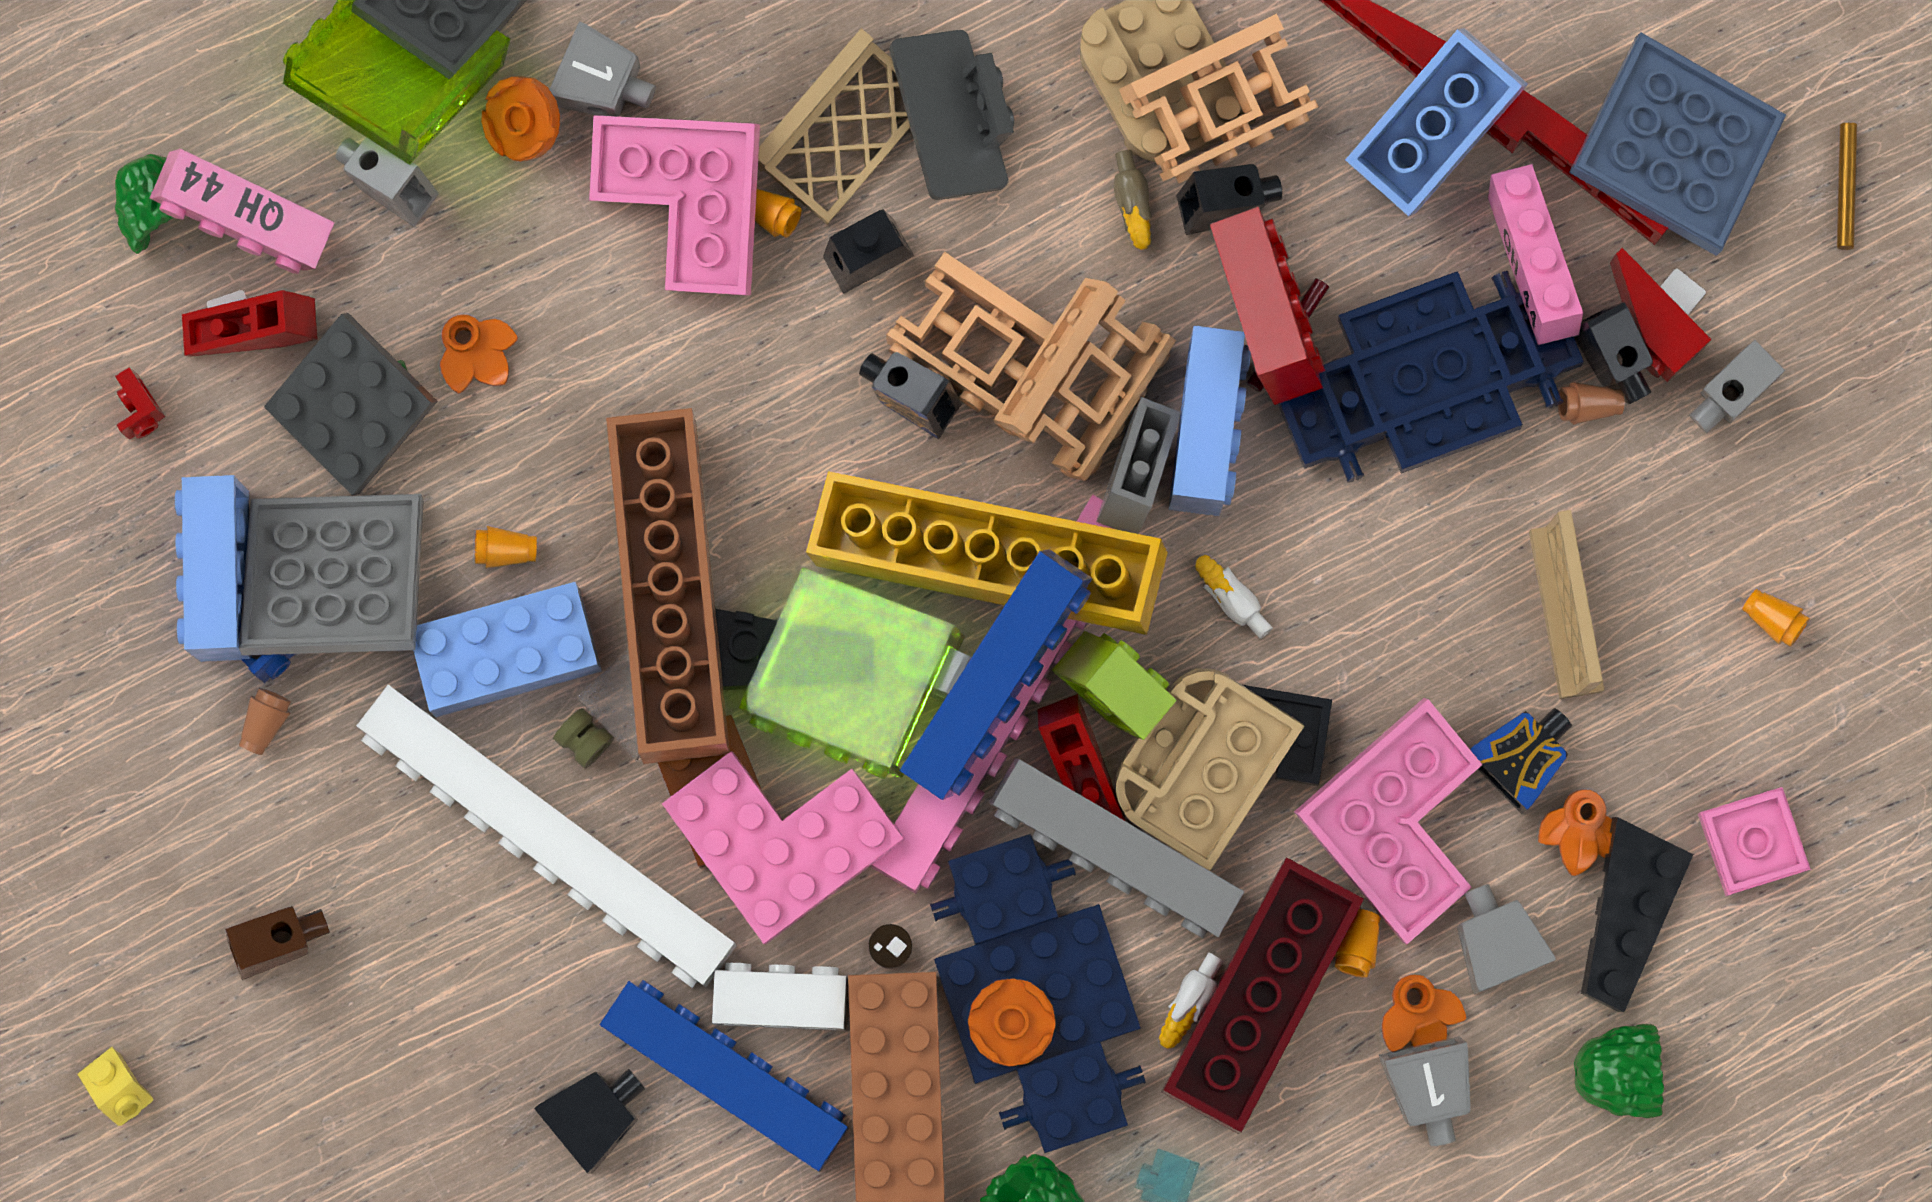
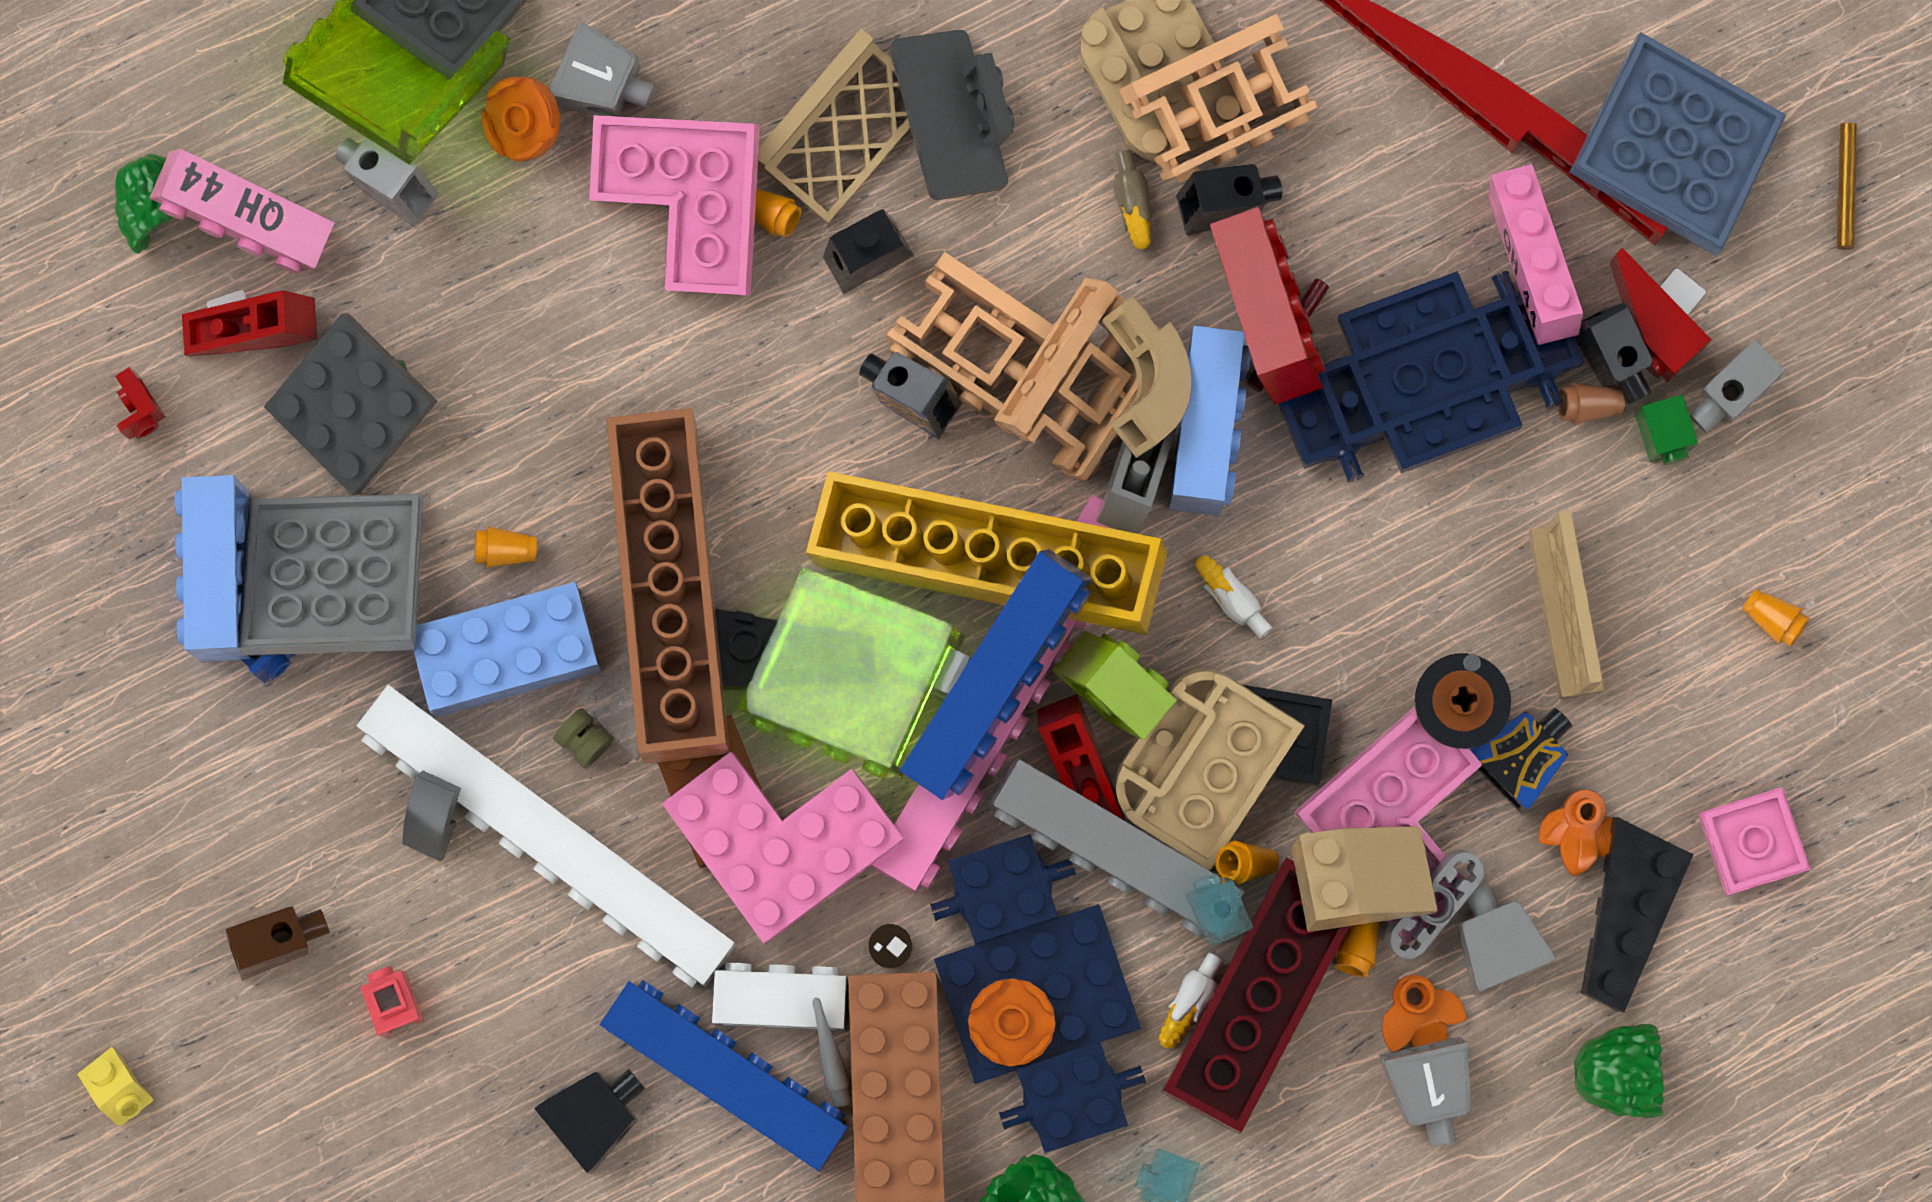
(263, 720): nougat cone -> none
(390, 1000): none -> coral window
(429, 815): none -> dark grey slope
(478, 358): orange plate -> none
(831, 1060): none -> light grey animal
(1161, 374): none -> tan arch
(1218, 909): none -> clear light blue brick
(1245, 862): none -> light orange cone
(1362, 876): none -> tan slope
(1436, 121): light blue brick -> none
(1465, 888): none -> light grey beam
(1473, 683): none -> piece
(1666, 430): none -> green brick

